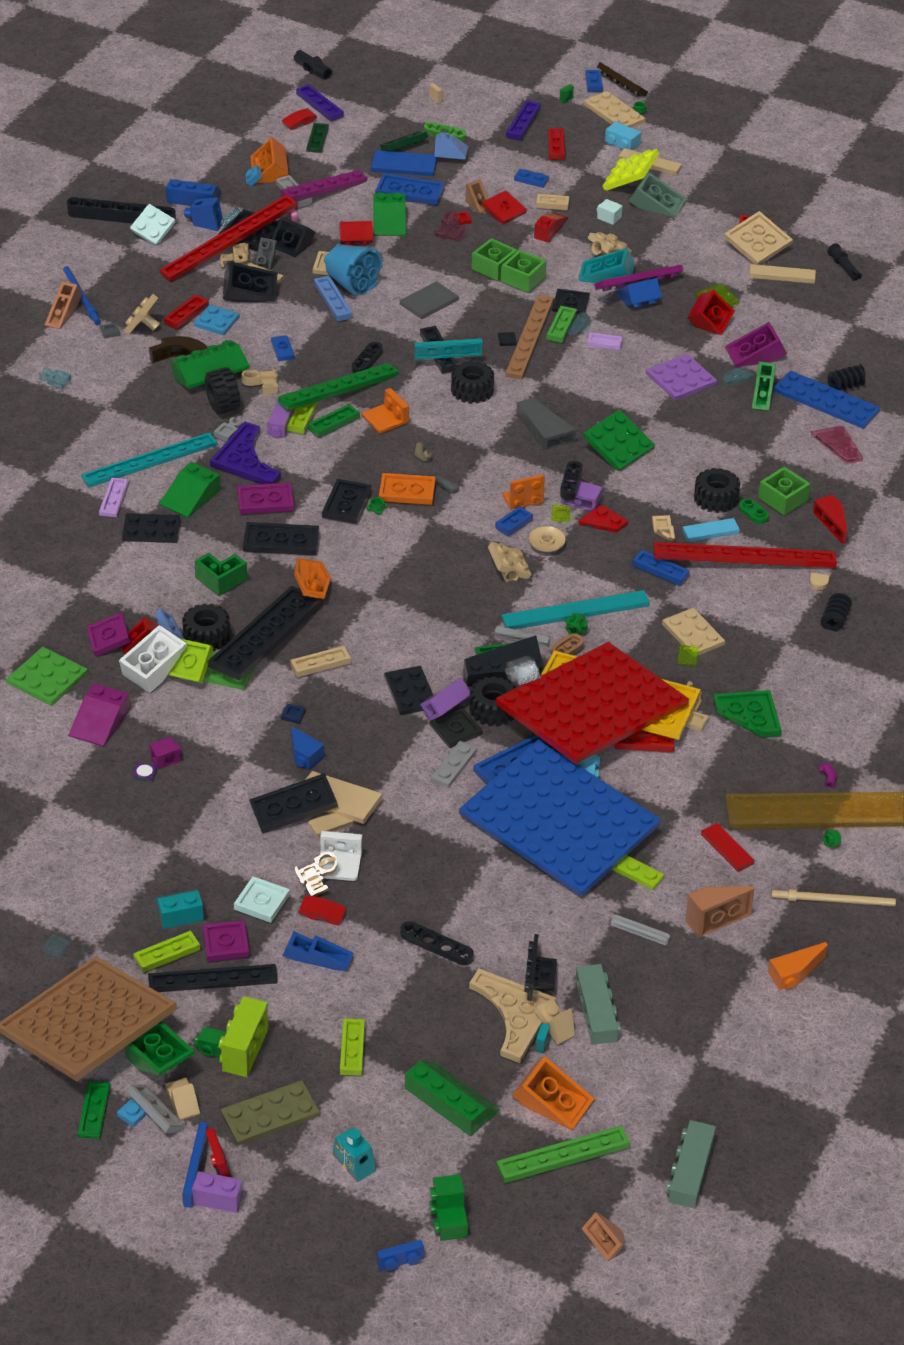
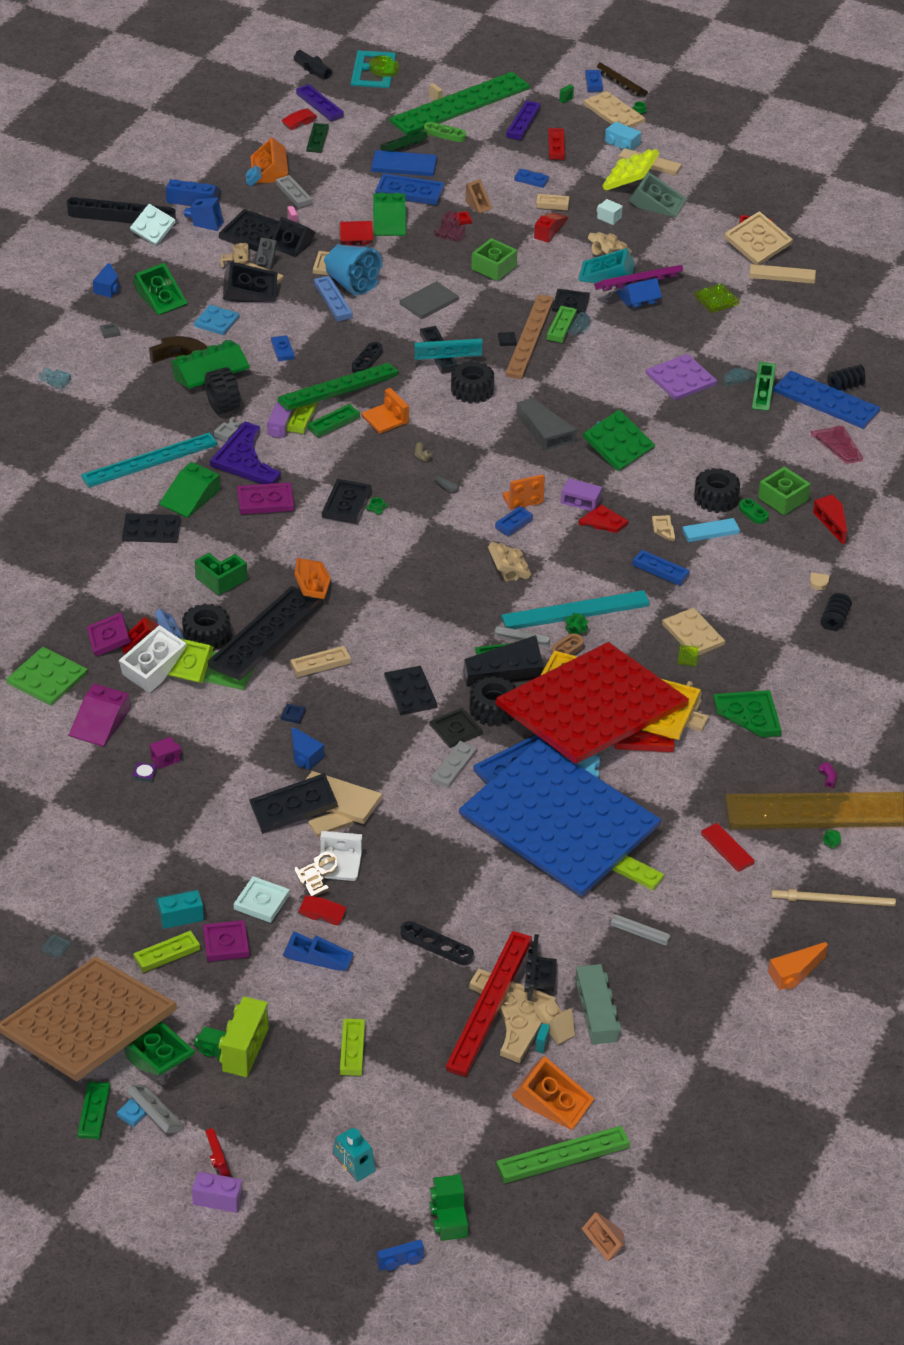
(63, 305): nougat slope -> none
(91, 311): blue bar -> none
(106, 282): none -> blue slope
(114, 497): lavender tile -> none
(141, 315): tan plate -> none
(159, 289): none -> green slope
(183, 1098): tan slope -> none
(186, 311): red plate -> none
(195, 1163): blue tile -> none
(213, 978): black tile -> none
(228, 238): red plate -> none
(230, 216): clear light blue tile -> none
(267, 378): tan piece -> none
(269, 1112): olive plate -> none
(281, 538): black plate -> none
(325, 185): magenta plate -> none
(360, 65): none -> teal door
(383, 66): none -> clear neon green tile
(407, 488): orange plate -> none
(445, 699): medium lavender brick -> none
(449, 1096): green slope -> none
(450, 147): medium blue slope -> none
(460, 103): none -> green plate
(488, 1004): none -> red plate
(504, 207): red plate -> none
(522, 670): clear brick -> none
(523, 271): bright green brick -> none
(547, 539): tan dish -> none
(560, 513): clear neon green tile -> none
(571, 485): black beam -> none
(604, 341): lavender tile -> none
(691, 1164): sand green brick -> none
(711, 312): red slope -> none
(718, 907): nougat slope -> none
(742, 554): red plate -> none
(756, 346): magenta slope -> none
(841, 257): black pin -> none

